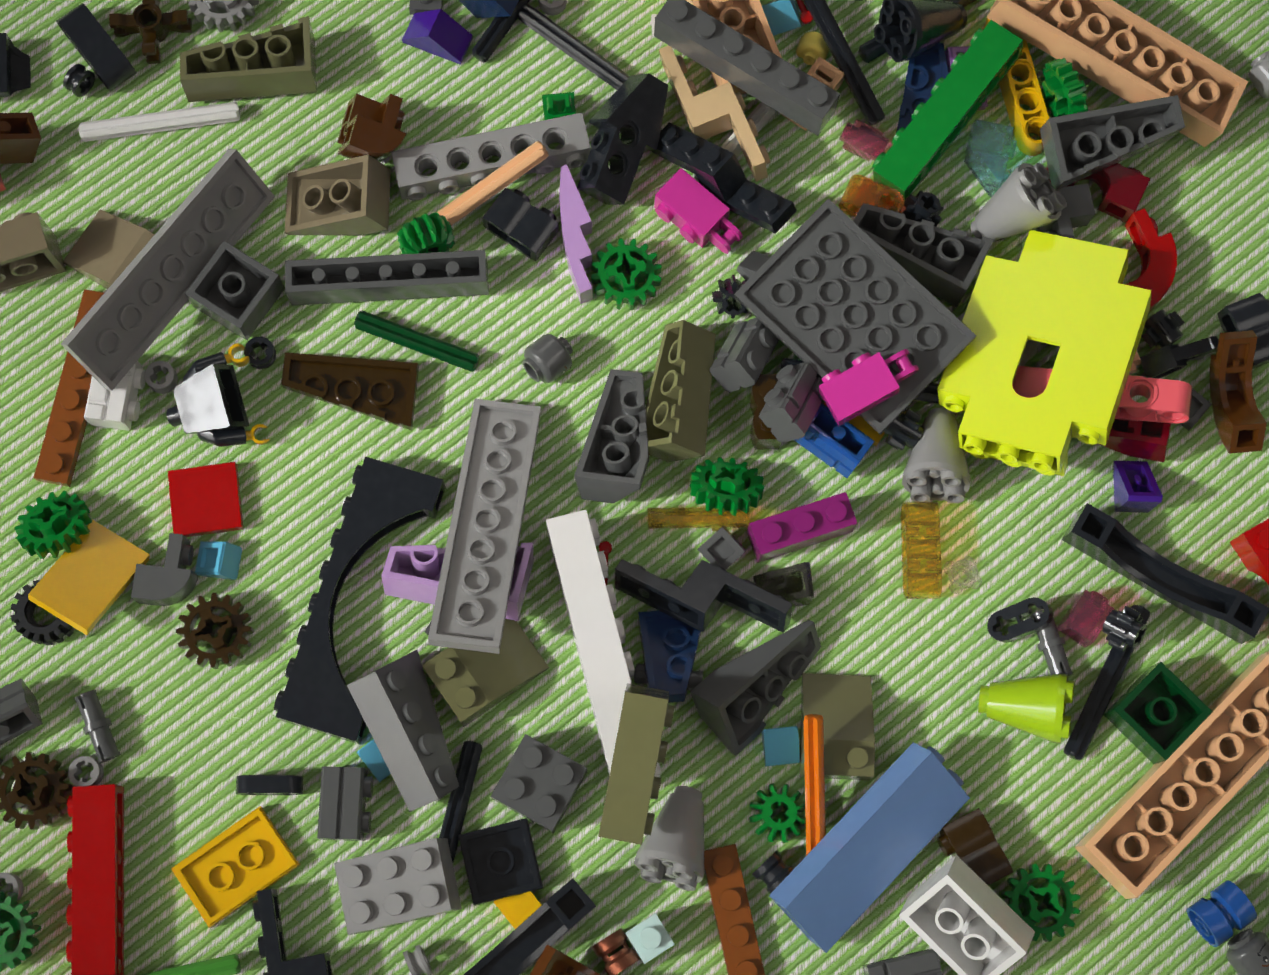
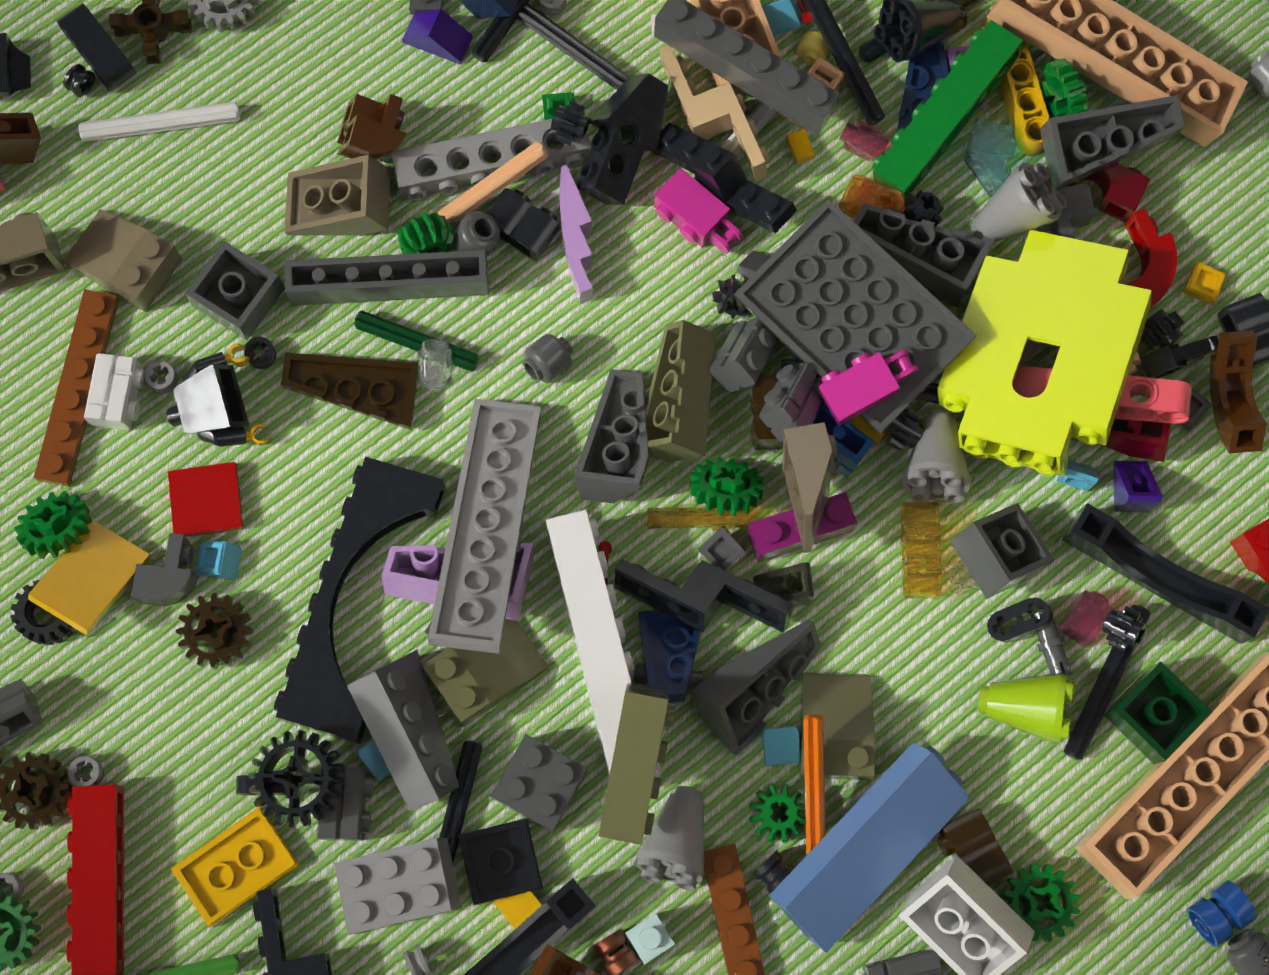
(97, 726): dark grey pin -> none
(156, 280): light grey plate -> none
(252, 65): olive wedge -> none
(296, 794): none -> black gear
(435, 365): none -> clear brick
(477, 232): none -> dark grey head
(570, 123): none -> black gear
(615, 278): green gear -> none
(800, 146): none -> yellow piece
(807, 472): none -> dark tan slope
(1001, 550): none -> dark grey brick
(1079, 476): none -> medium azure slope
(1204, 283): none -> yellow tile

